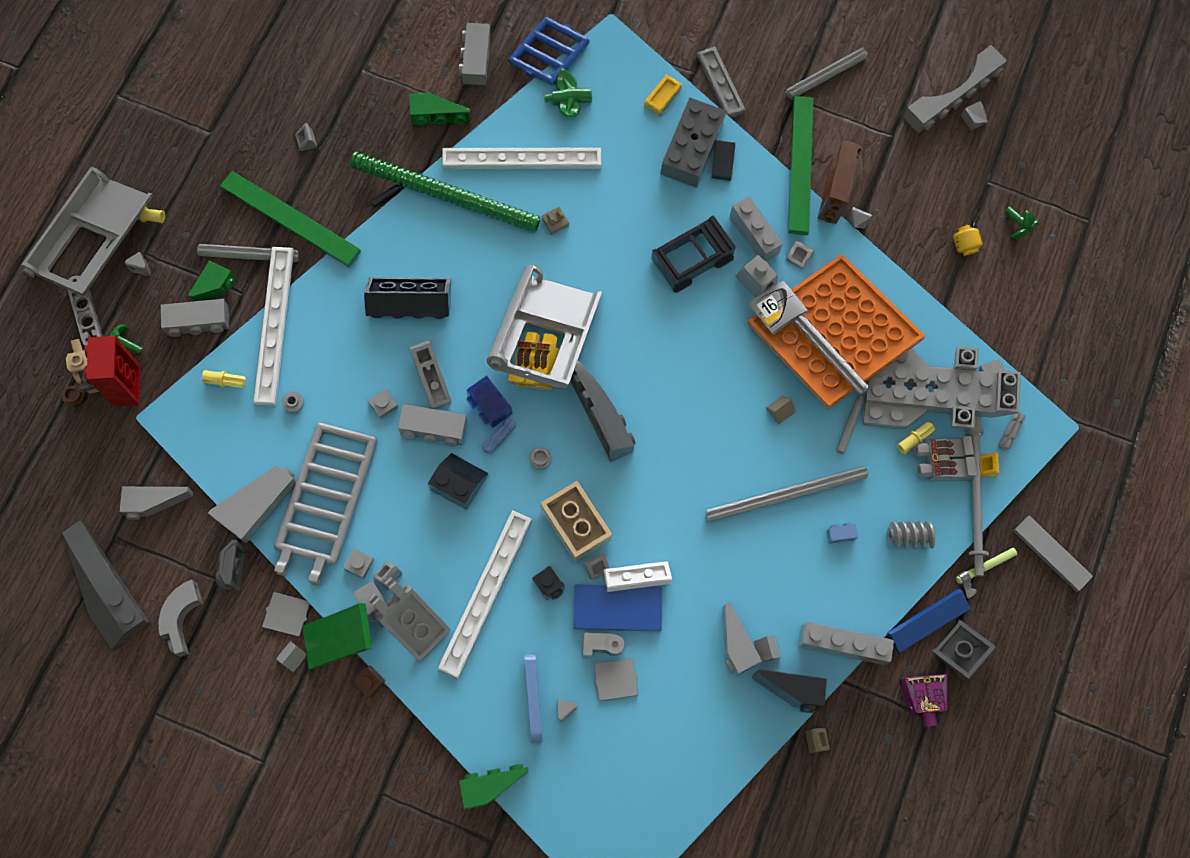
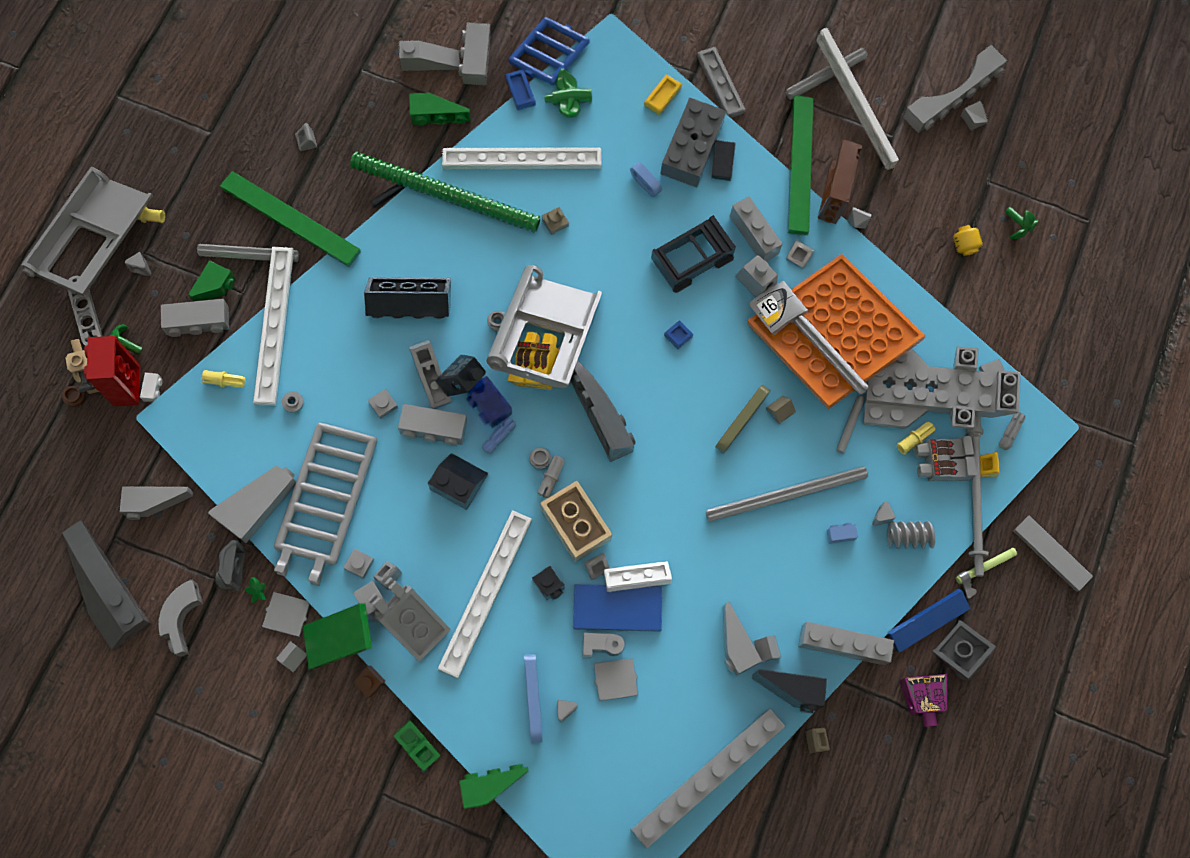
(151, 387): none -> white piece
(256, 589): none -> green plant
(416, 745): none -> green slope
(427, 56): none -> light grey slope
(461, 376): none -> black torso
(492, 317): none -> light grey plate
(520, 89): none -> blue tile
(551, 476): none -> light grey axle
(646, 179): none -> medium blue beam
(678, 334): none -> blue tile
(707, 778): none -> light grey brick
(742, 419): none -> olive beam
(857, 99): none -> white tile
(884, 515): none -> light grey slope

